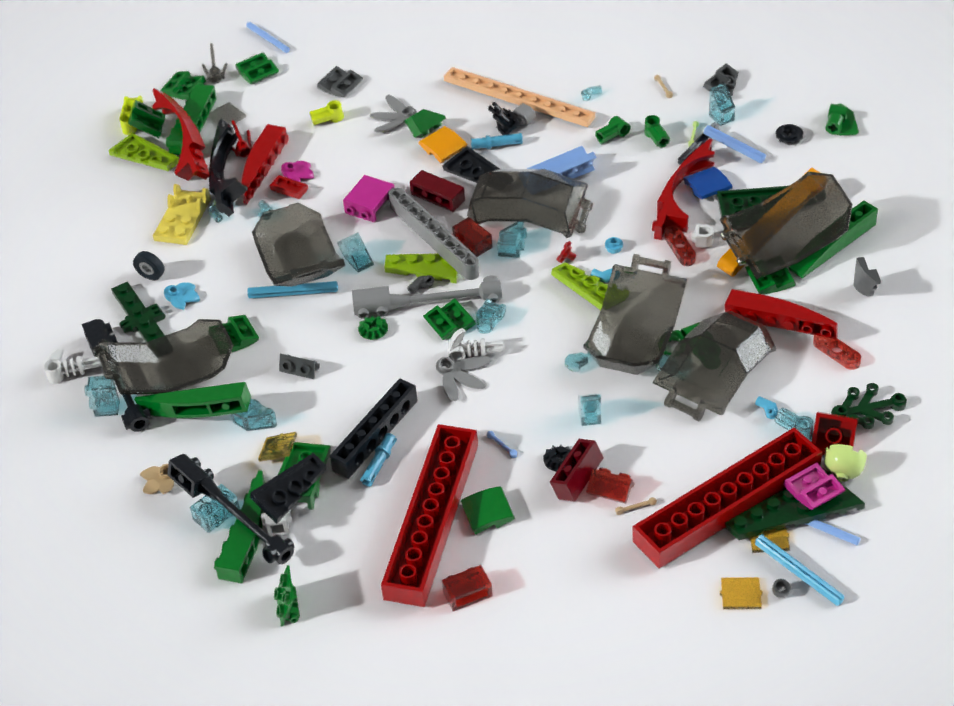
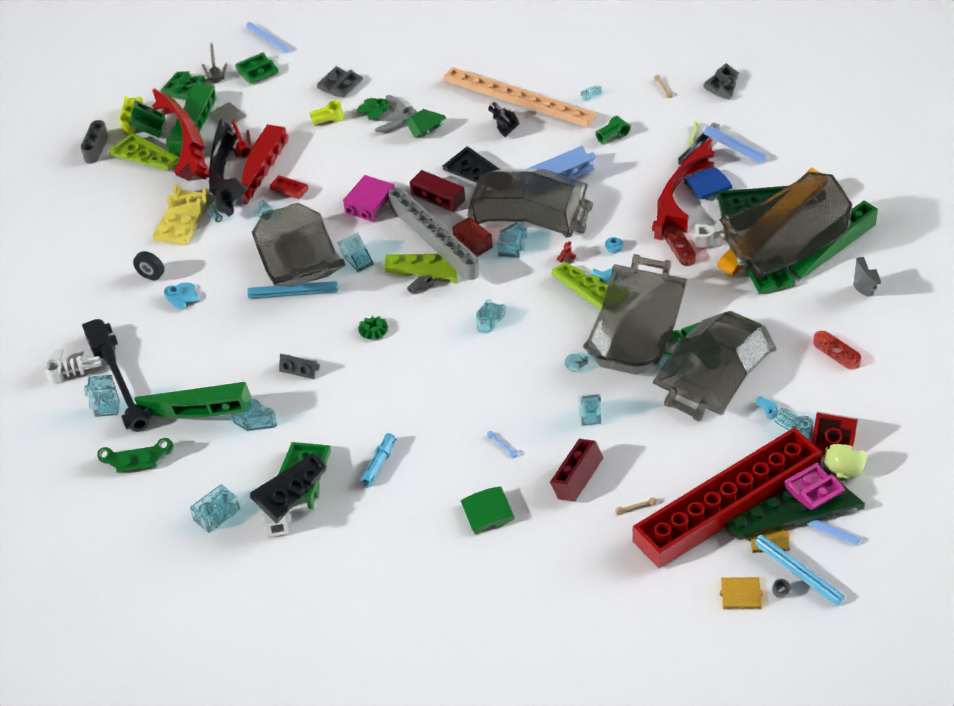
(94, 141): none -> dark grey beam
(136, 458): none -> green plate
(138, 316): dark green hinge -> none
(157, 480): tan plate -> none
(168, 361): clear smoke windscreen -> none
(196, 481): black bar -> none
(240, 332): green slope -> none
(242, 542): green slope -> none
(277, 446): clear yellow piece -> none
(287, 599): green hinge -> none
(297, 170): dark pink plate -> none
(373, 107): none -> green plate
(373, 427): black brick -> none
(380, 300): light grey bar -> none
(430, 516): red brick -> none
(443, 144): light orange slope -> none
(449, 319): green slope -> none
(455, 371): light grey plant -> none
(459, 348): white piece -> none
(467, 587): clear red brick -> none
(488, 142): medium azure pin -> none
(525, 114): light grey plate -> none
(550, 459): black gear -> none
(609, 485): clear red bracket -> none
(655, 131): green piece -> none
(721, 105): clear light blue slope -> none
(780, 314): red slope -> none
(783, 131): black gear -> none
(841, 121): green panel -> none
(897, 403): dark green plant -> none

